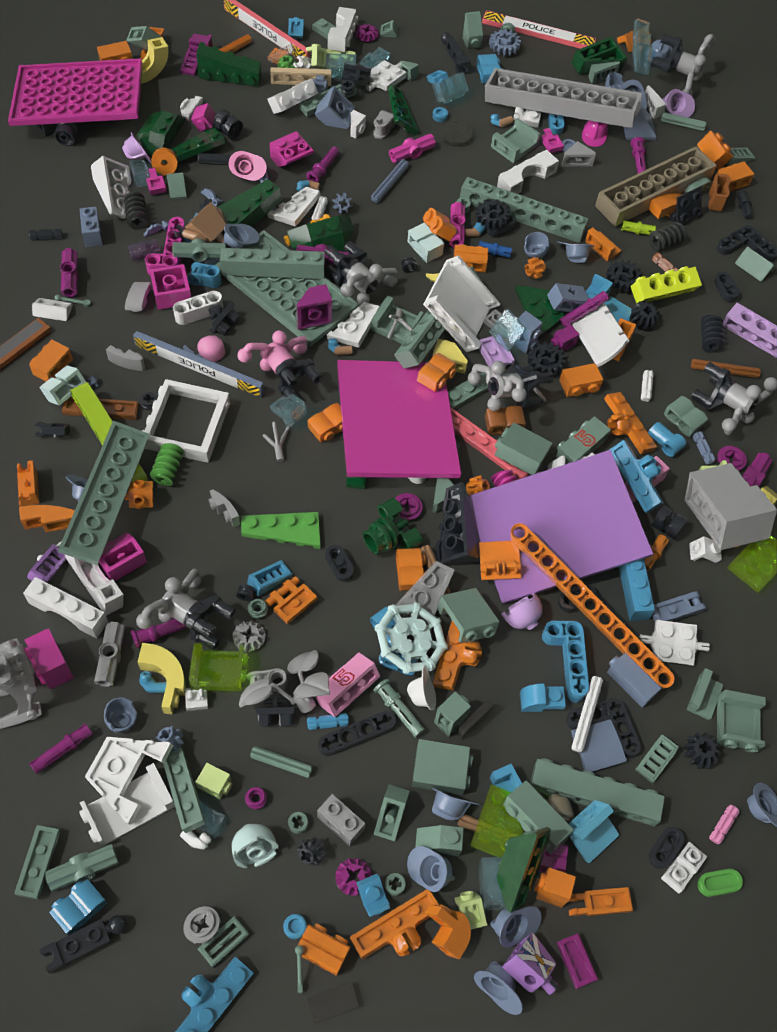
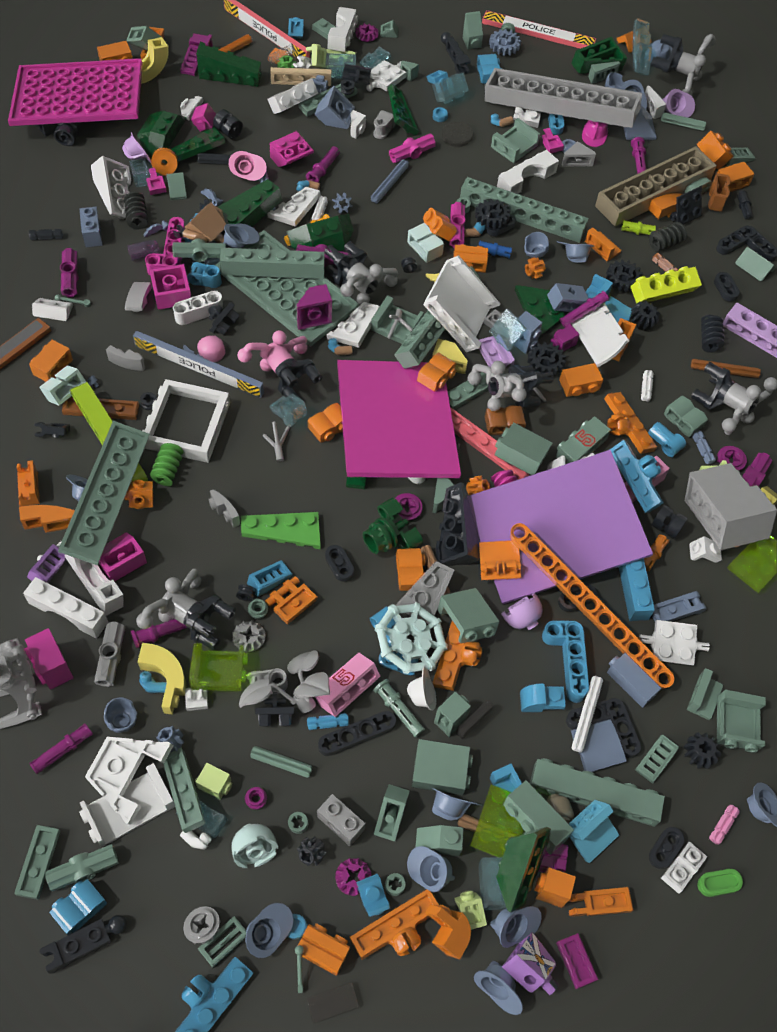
(268, 930): none -> sand blue piece

